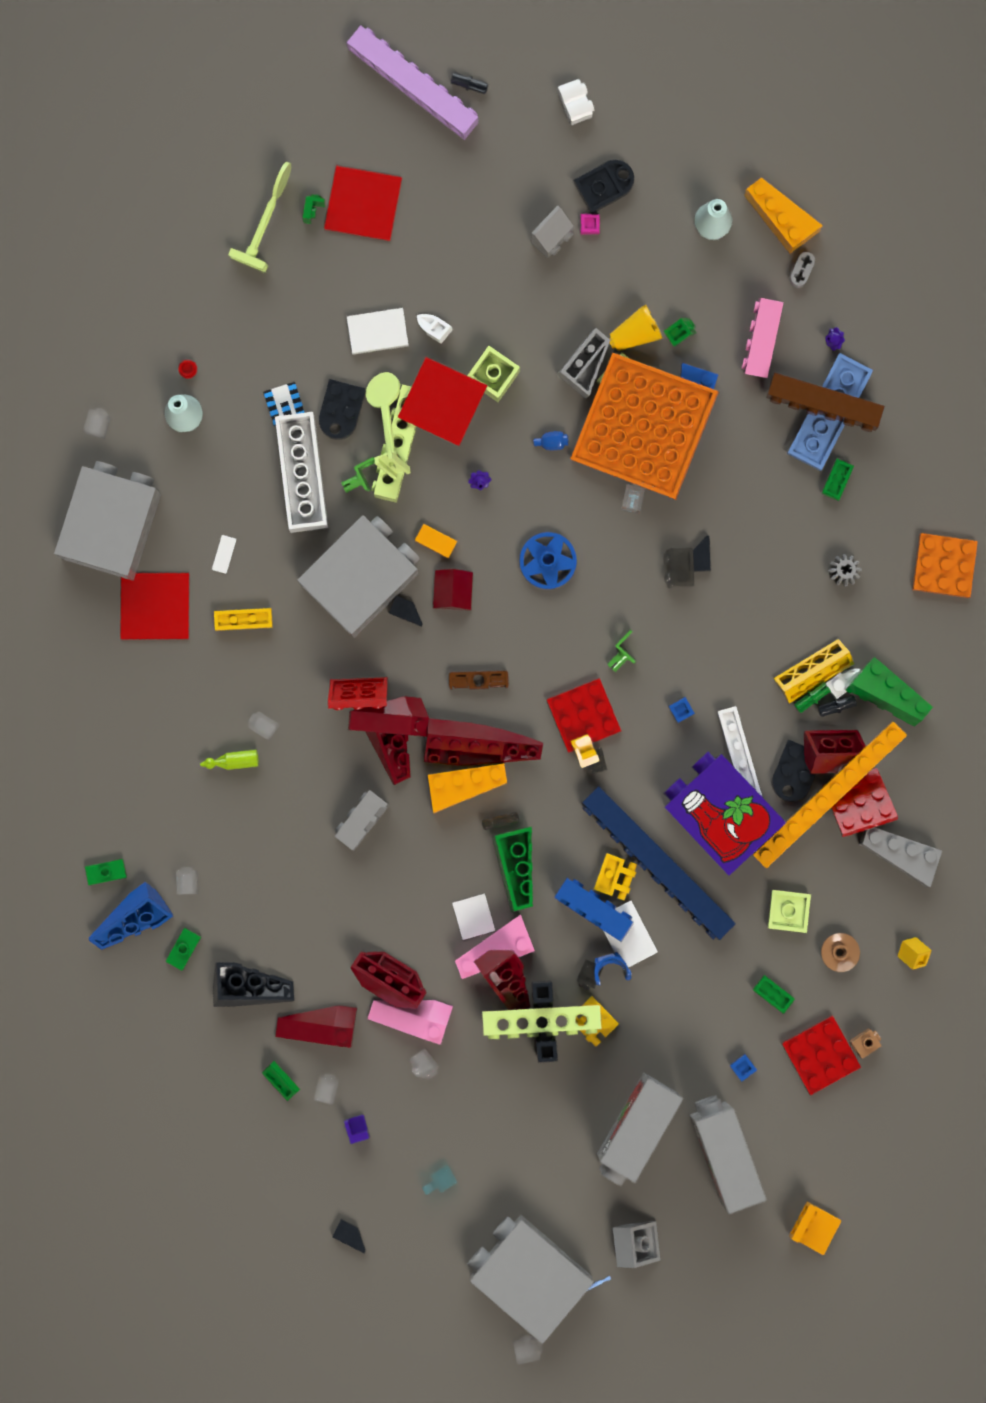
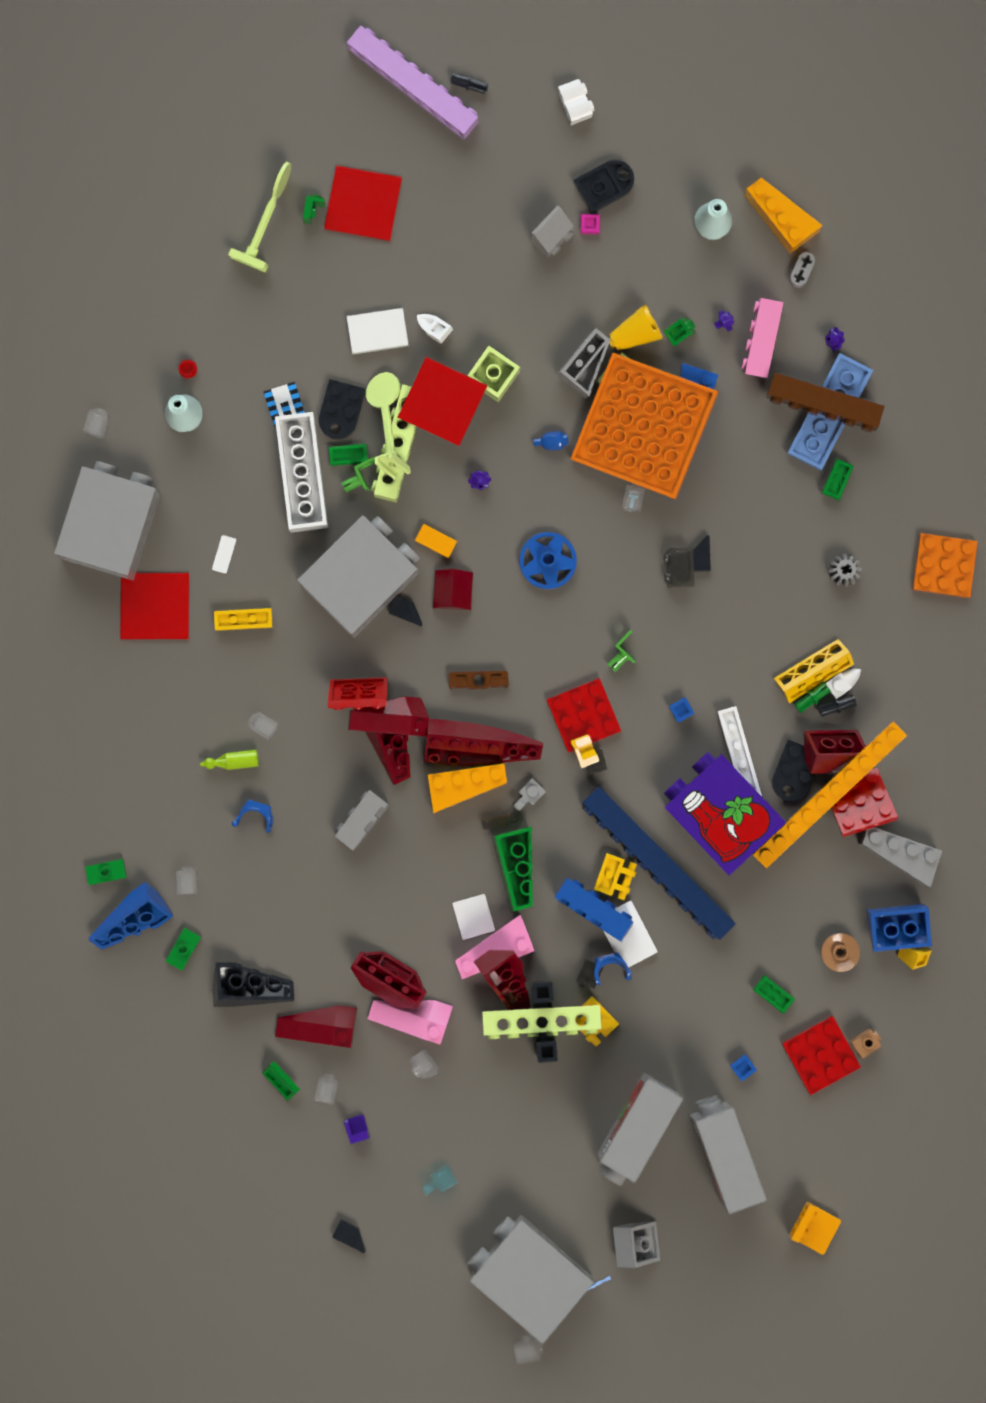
(252, 805): none -> blue helmet
(347, 454): none -> green tile
(530, 793): none -> light grey plate
(725, 320): none -> dark purple plant
(789, 911): yellowish green plate -> none
(889, 693): green wedge -> none
(899, 927): none -> blue slope

